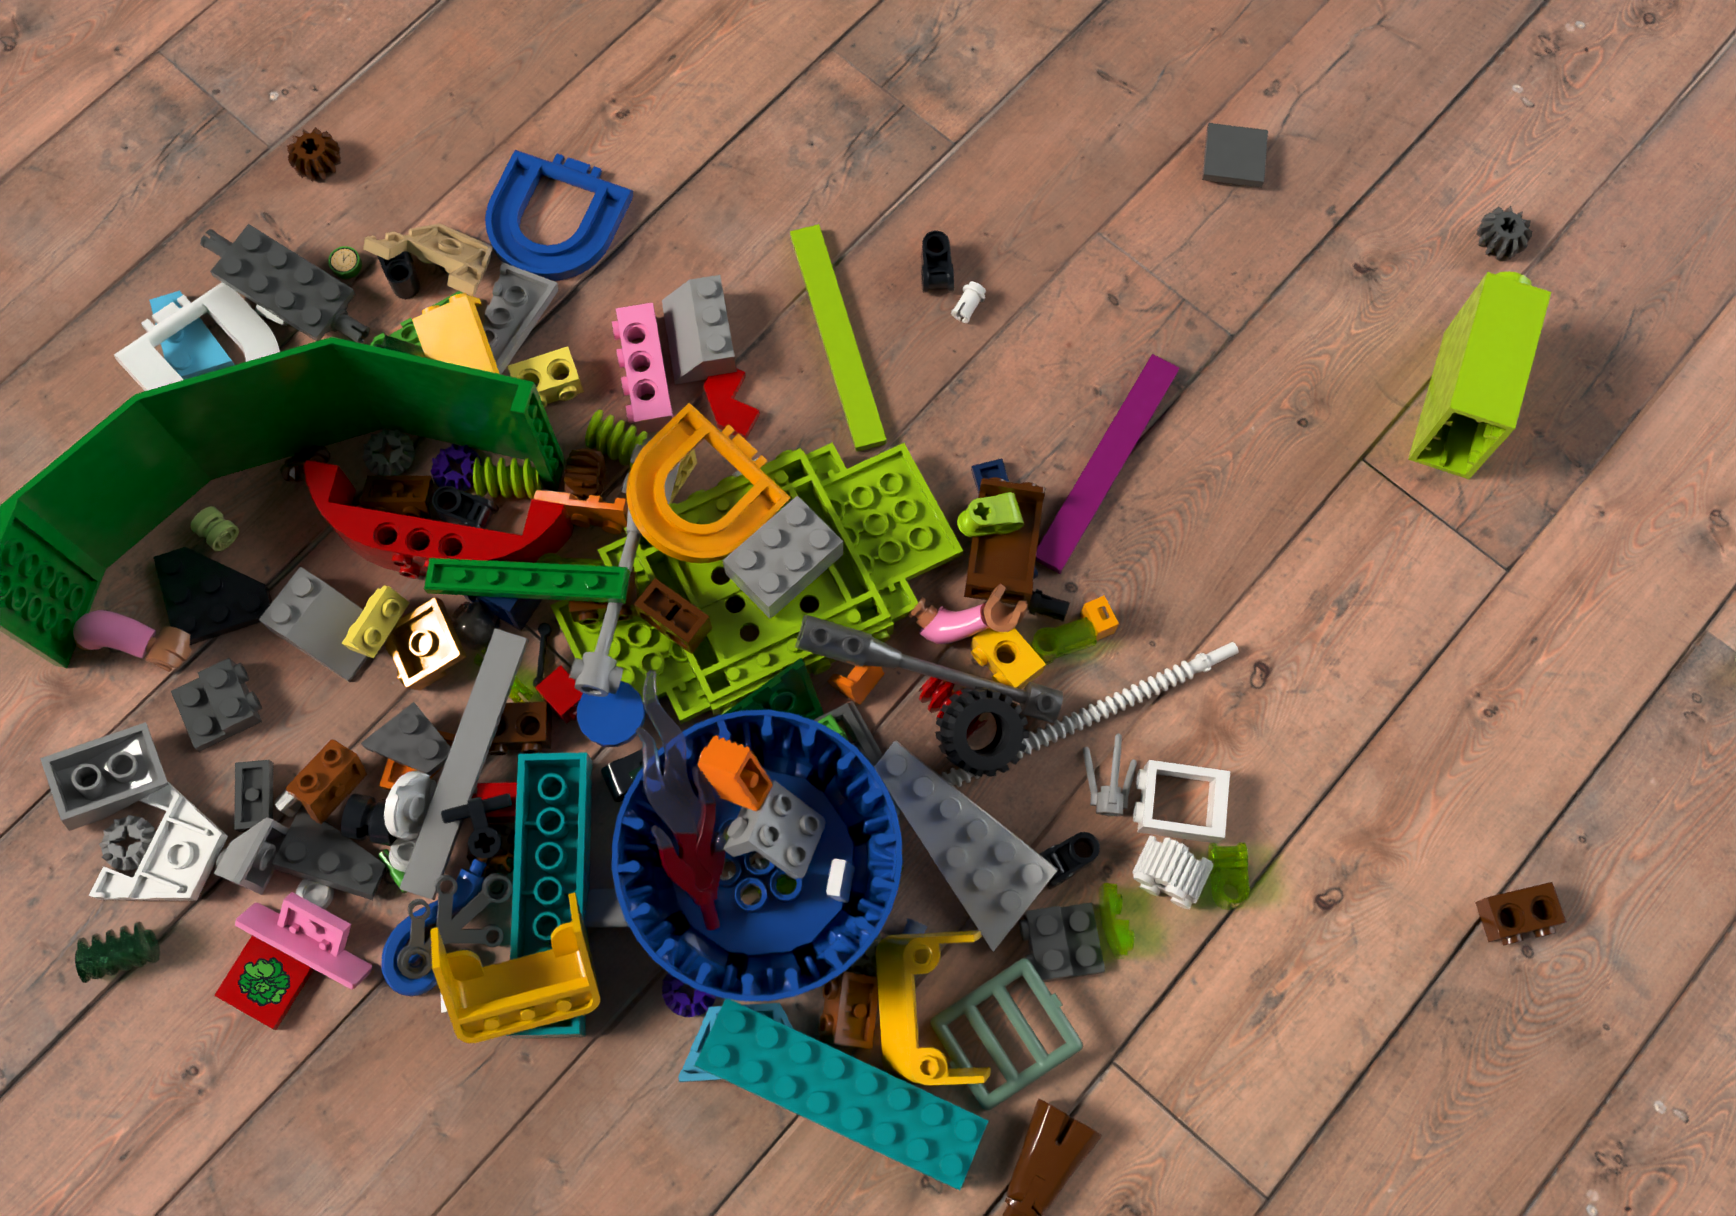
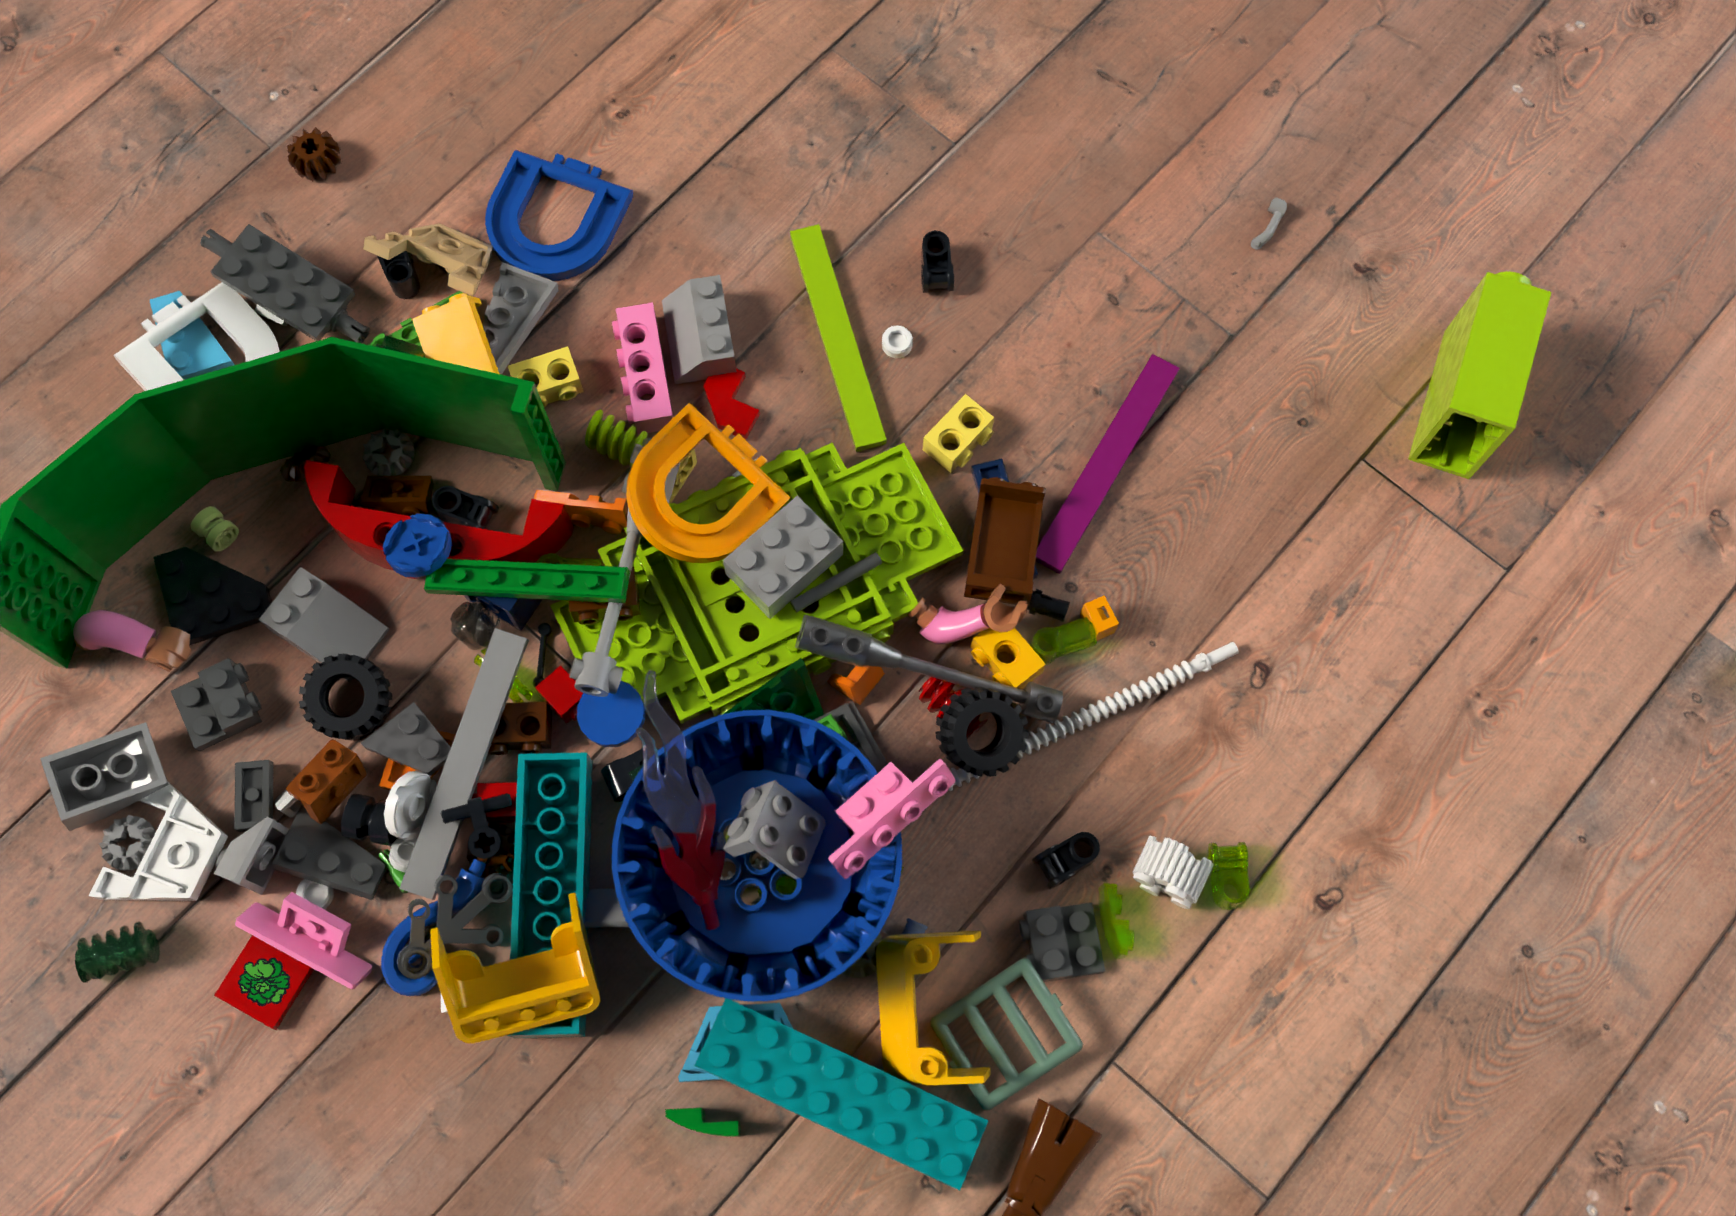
(317, 691): none -> black tyre
(345, 262): tile -> none
(375, 622): light yellow bracket -> none
(417, 545): none -> blue tile
(424, 645): pearl gold plate -> none
(441, 467): dark purple gear -> none
(506, 479): lime piece -> none
(585, 473): reddish brown gear -> none
(673, 616): reddish brown brick -> none
(680, 1003): dark purple gear -> none
(694, 1119): none -> green slope
(735, 773): orange brick -> none
(836, 582): none -> dark grey bar
(840, 880): white tile -> none
(849, 1011): dark orange bracket -> none
(884, 809): none -> bright pink bracket
(897, 341): none -> white tile
(952, 430): none -> light yellow brick
(968, 302): white pin -> none
(978, 856): white wing -> none
(991, 516): lime piece -> none
(1110, 799): light grey plant -> none
(1216, 809): white window -> none
(1235, 155): dark grey tile -> none
(1278, 208): none -> light grey piece
(1504, 232): dark grey gear -> none
(1519, 908): reddish brown brick -> none

